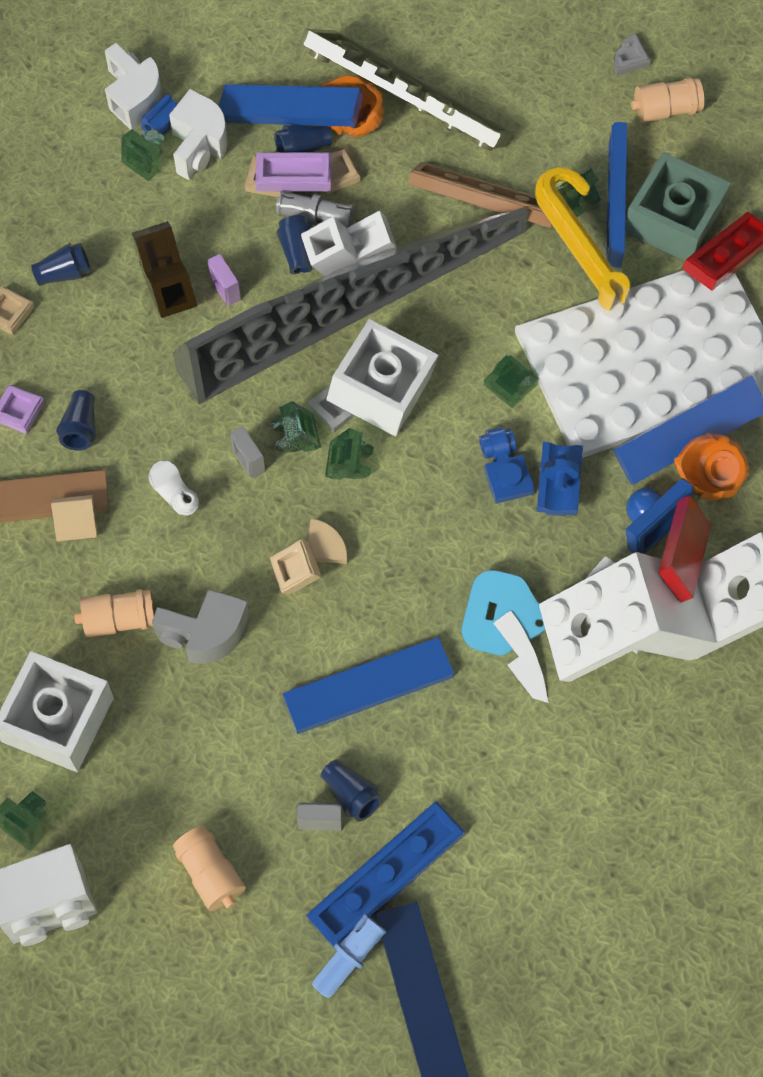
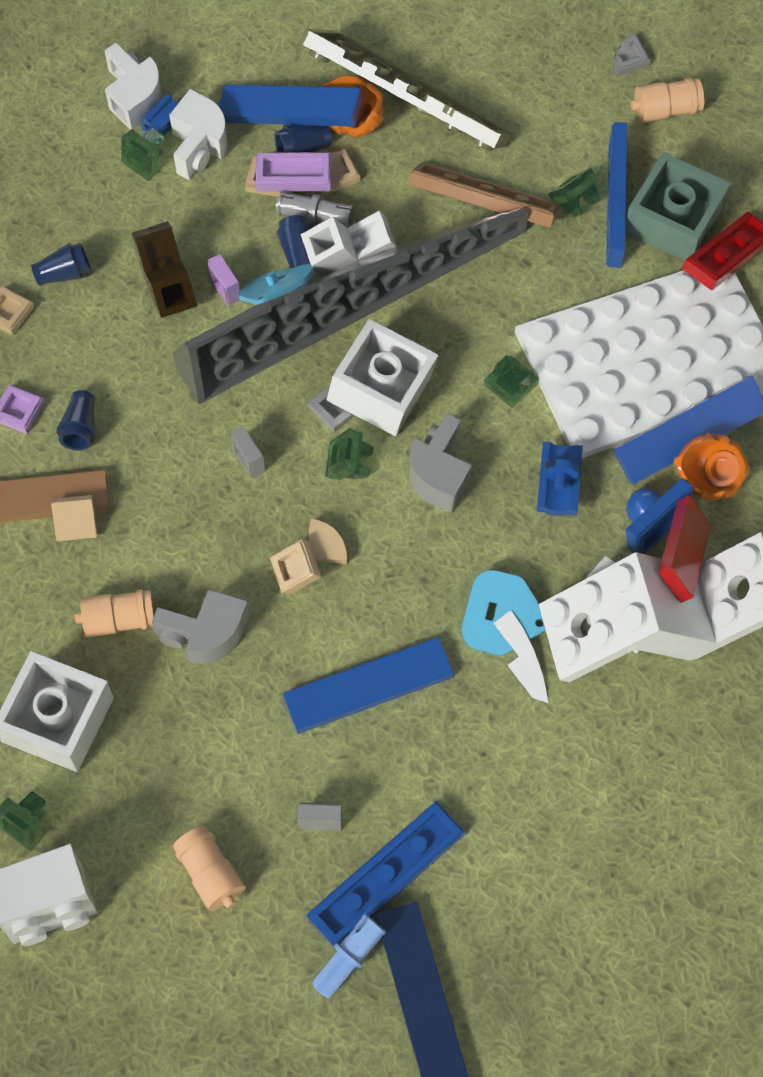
(167, 482): white piece -> none
(275, 284): none -> medium azure piece
(299, 429): clear green tile -> none
(353, 792): dark blue cone -> none
(433, 471): none -> light grey brick
(506, 476): blue plate -> none
(576, 237): yellow piece -> none

